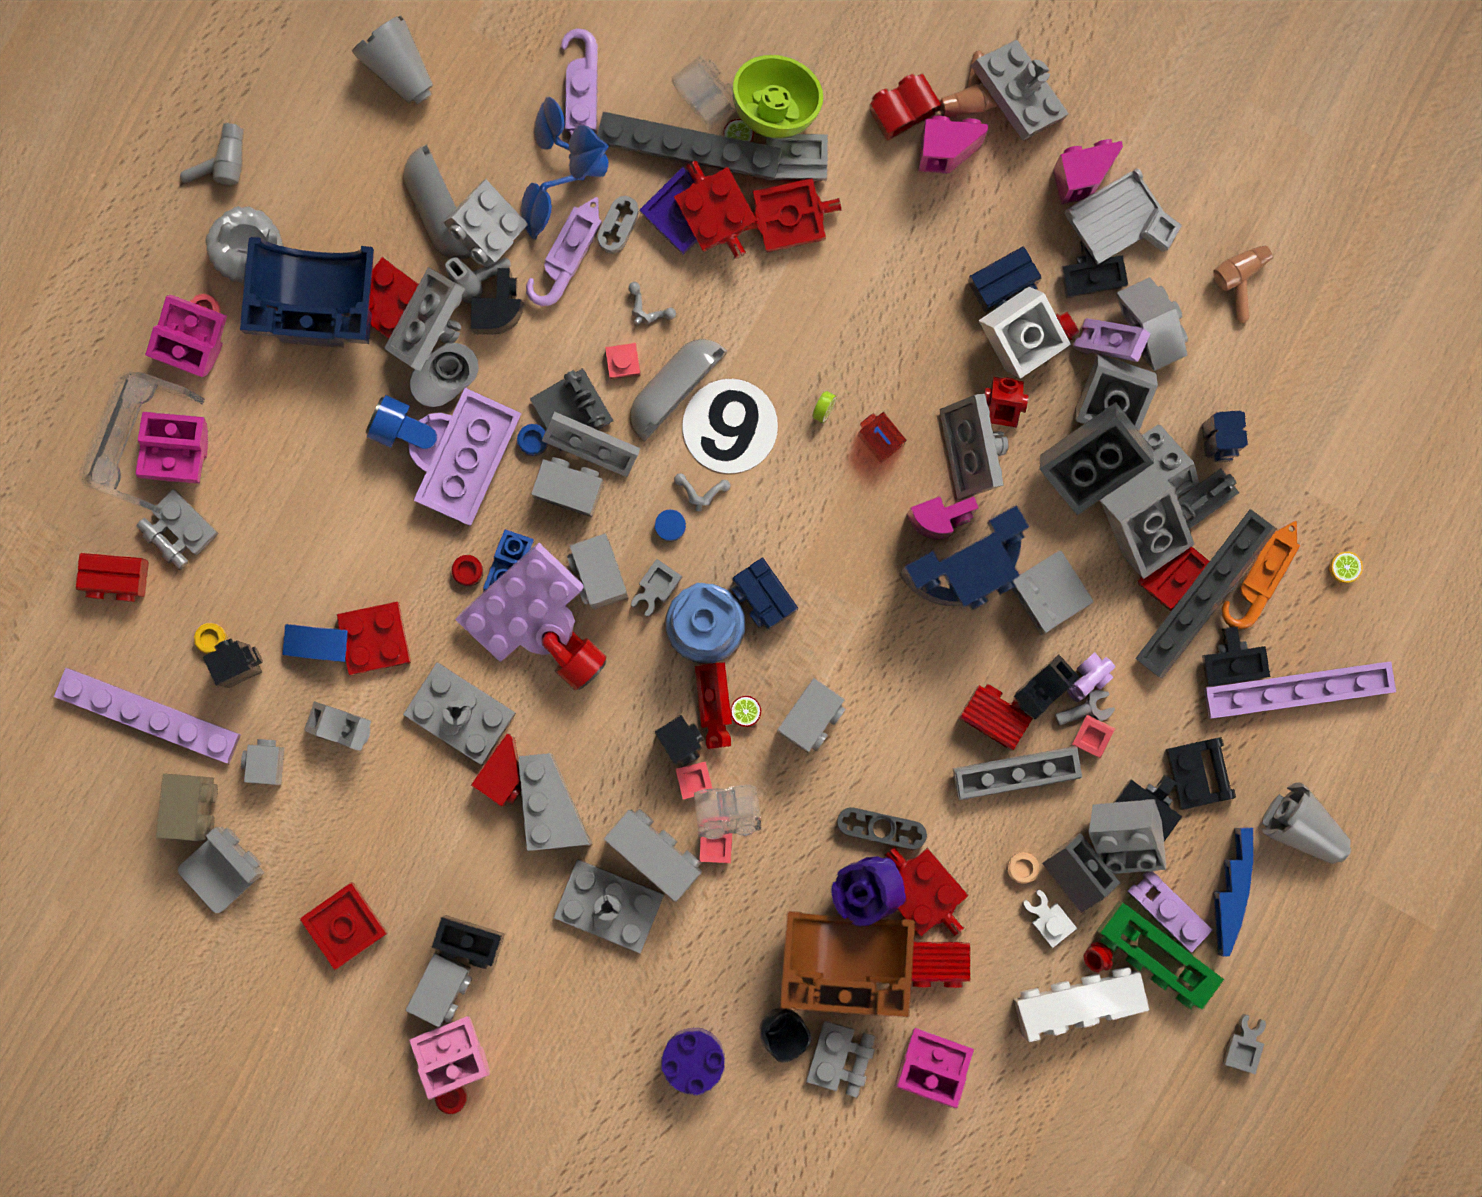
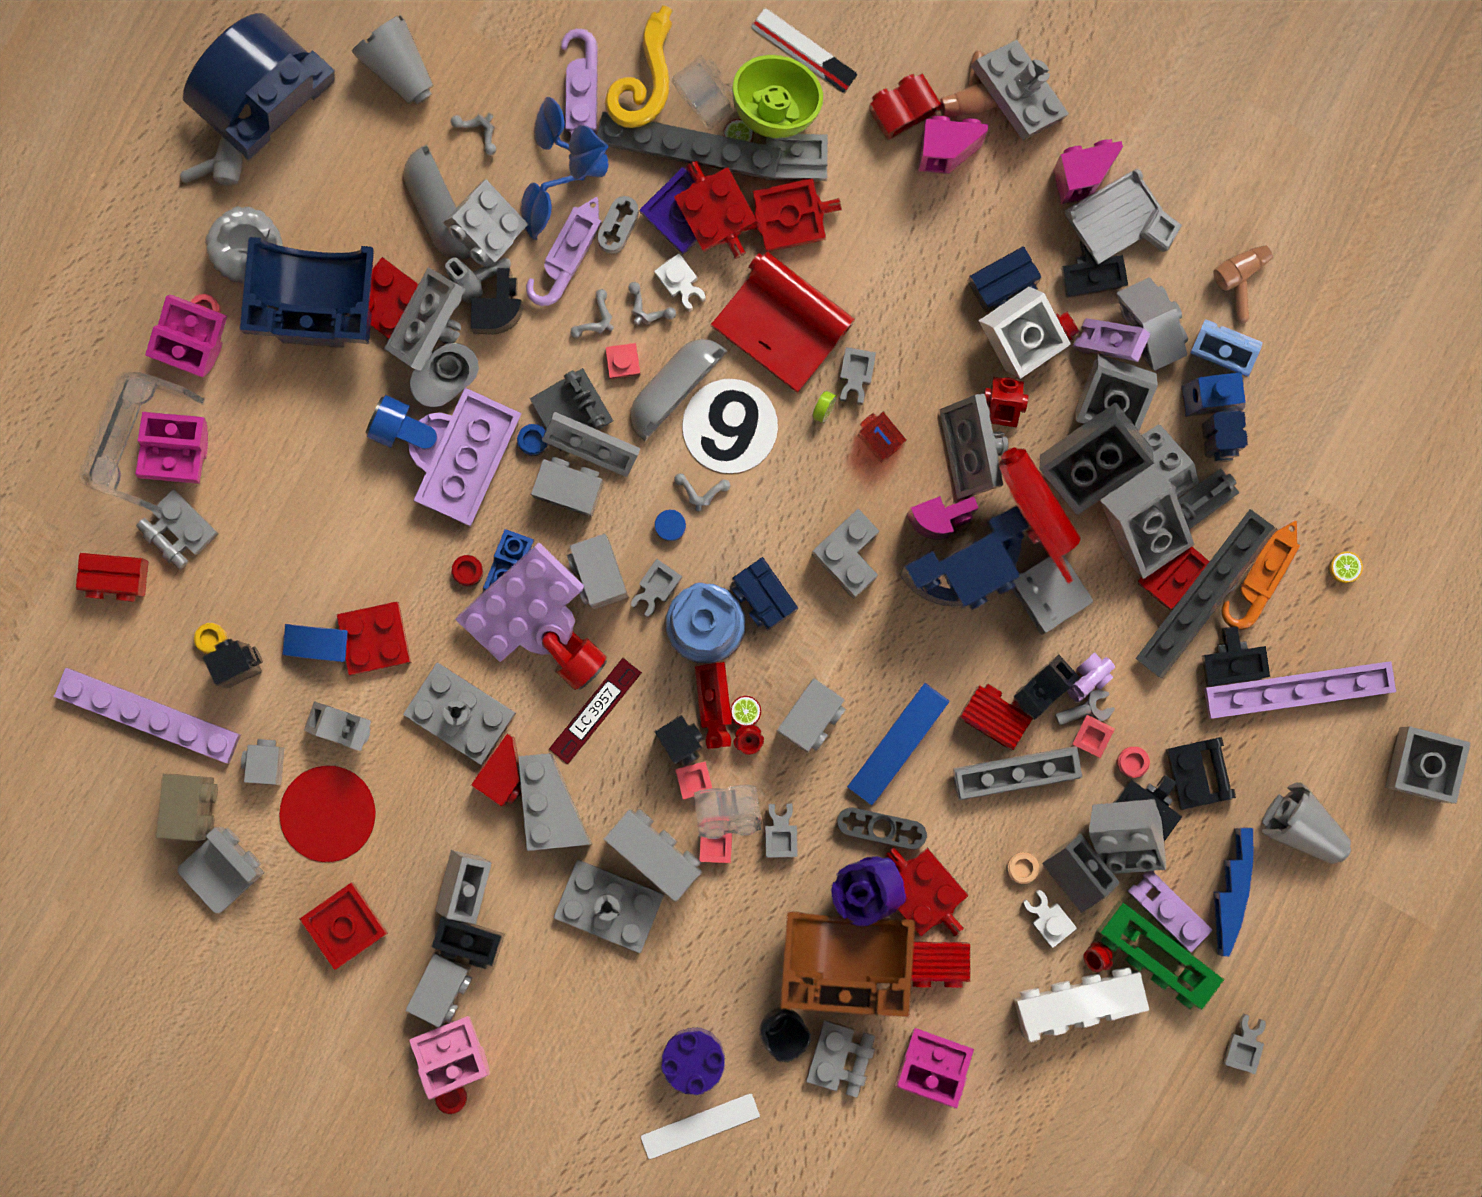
(258, 67): none -> dark blue piece
(327, 813): none -> red sticker
(463, 887): none -> light grey brick
(490, 149): none -> light grey piece
(595, 710): none -> sticker
(600, 295): none -> light grey piece
(653, 40): none -> yellow plant
(678, 278): none -> white plate
(700, 1126): none -> white sticker
(754, 745): none -> red plate
(782, 837): none -> light grey plate
(784, 316): none -> red door
(804, 50): none -> sticker
(841, 557): none -> light grey brick
(856, 369): none -> light grey plate
(898, 743): none -> blue slope
(1039, 506): none -> red door
(1133, 762): none -> coral tile
(1215, 394): none -> blue torso
(1226, 347): none -> light blue brick
(1427, 765): none -> light grey brick

